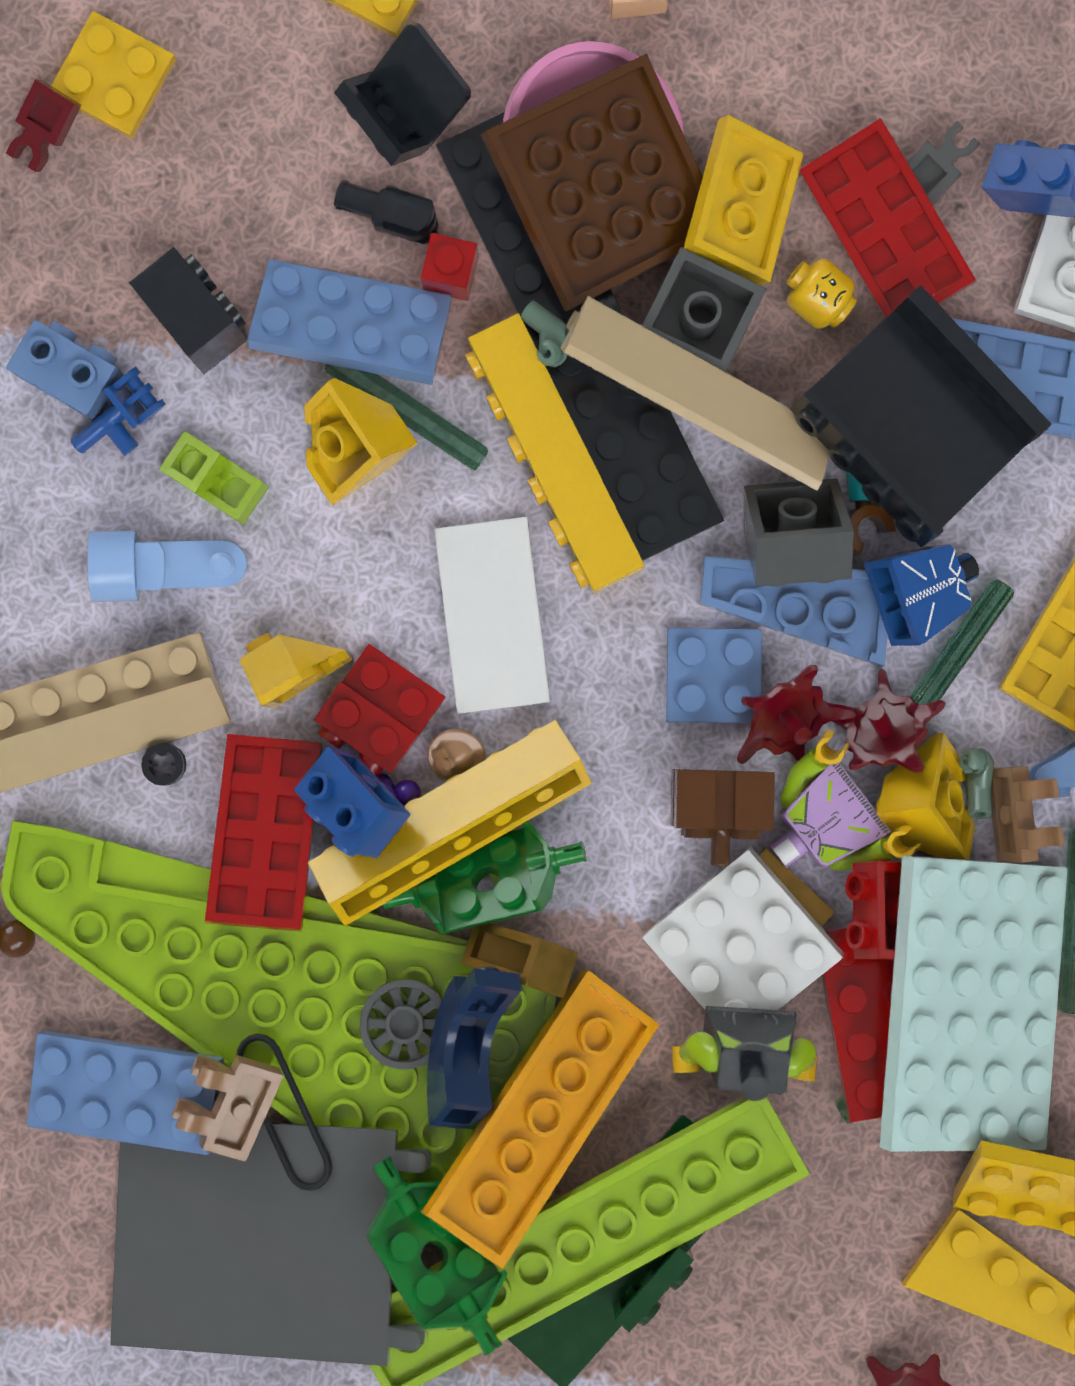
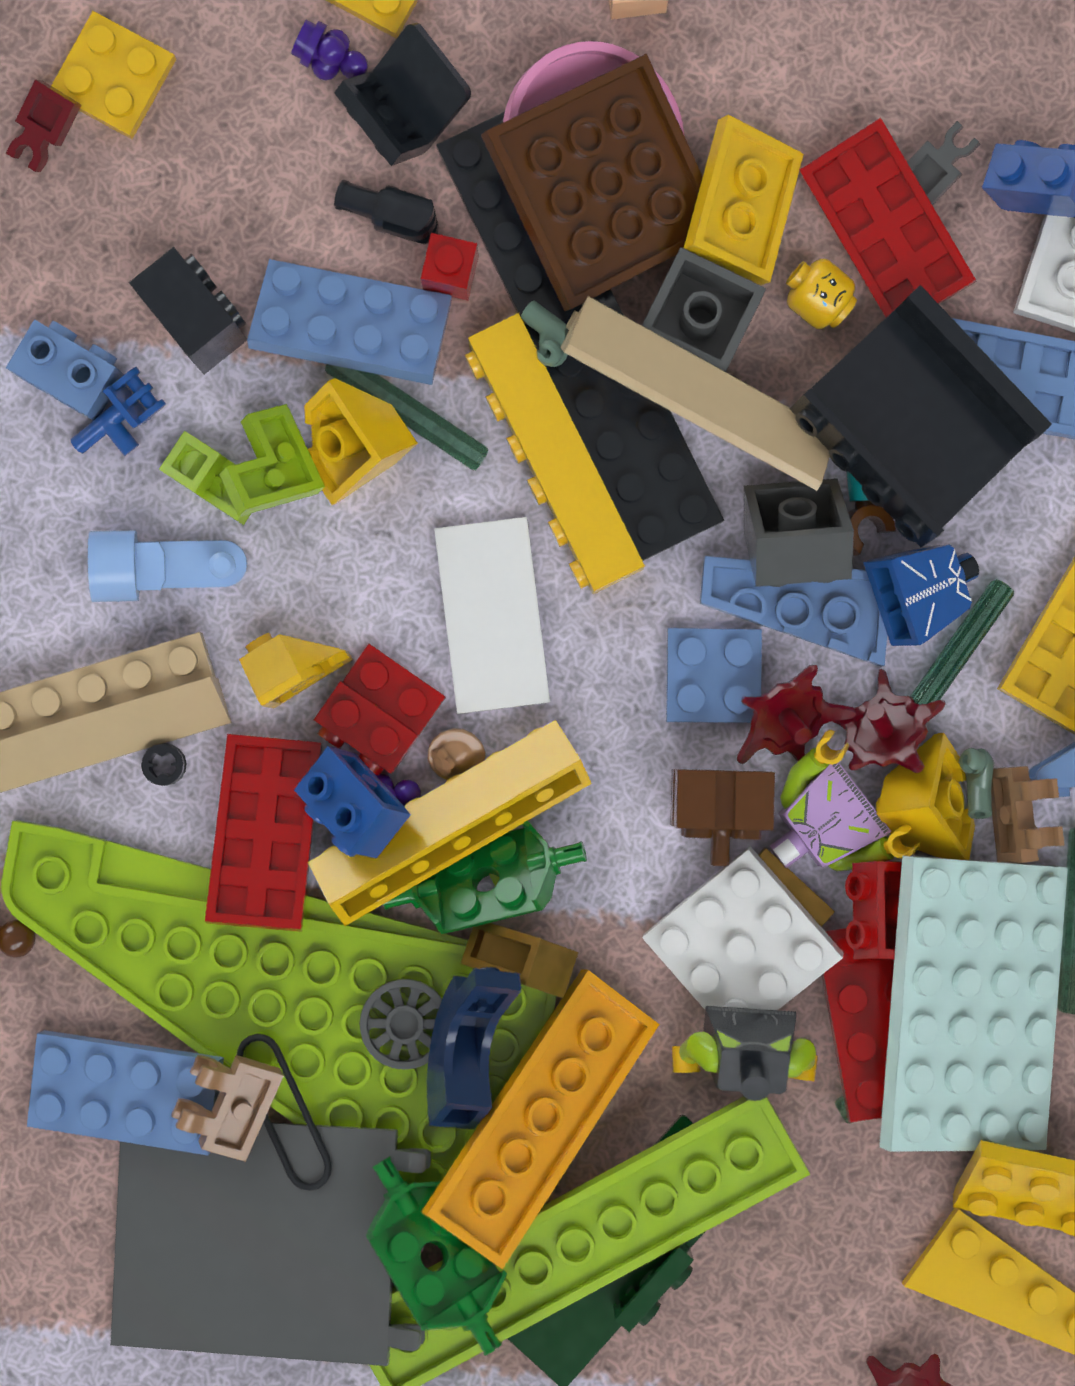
(282, 465): none -> lime plate
(327, 52): none -> dark purple piece

